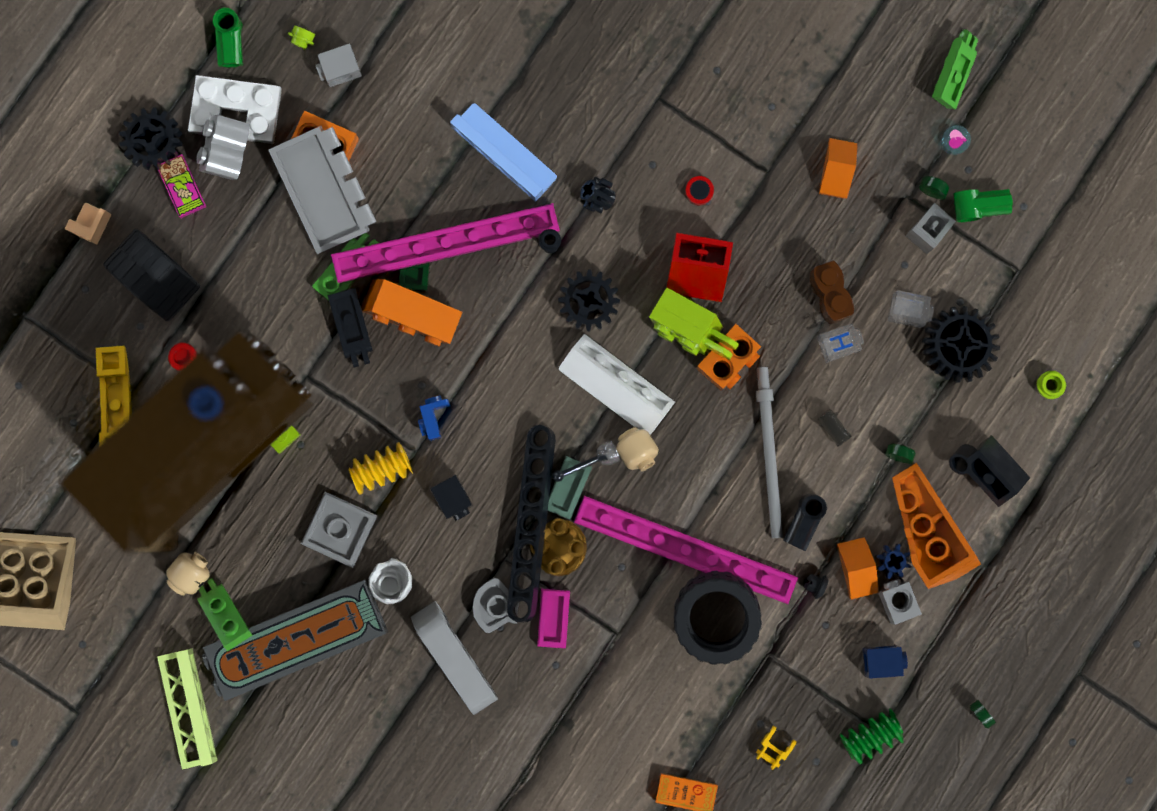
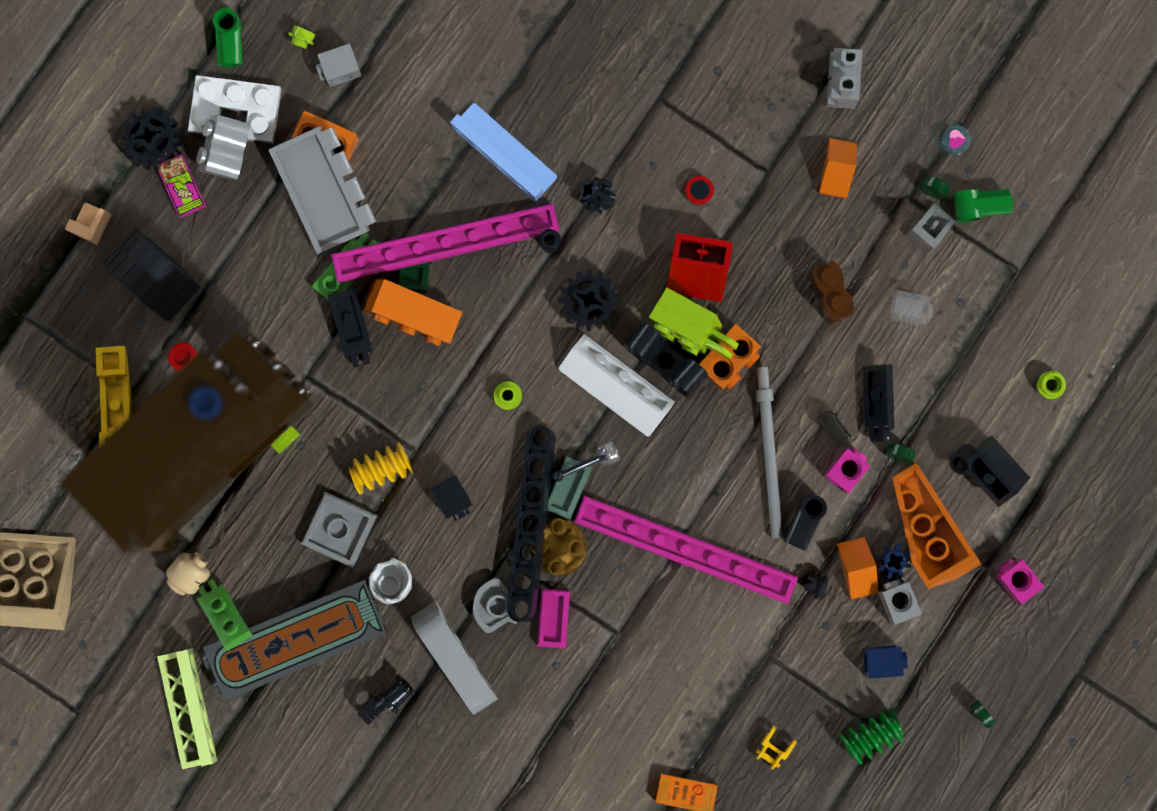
(391, 699): none -> black connector
(429, 424): blue bracket -> none
(517, 395): none -> lime plate
(637, 449): tan head -> none
(648, 347): none -> black beam
(725, 651): black tyre -> none
(835, 475): none -> dark pink brick
(840, 342): clear brick -> none
(846, 77): none -> light grey hips
(878, 401): none -> black hinge
(956, 70): bright green hinge -> none
(961, 332): black gear -> none
(1030, 585): none -> dark pink brick

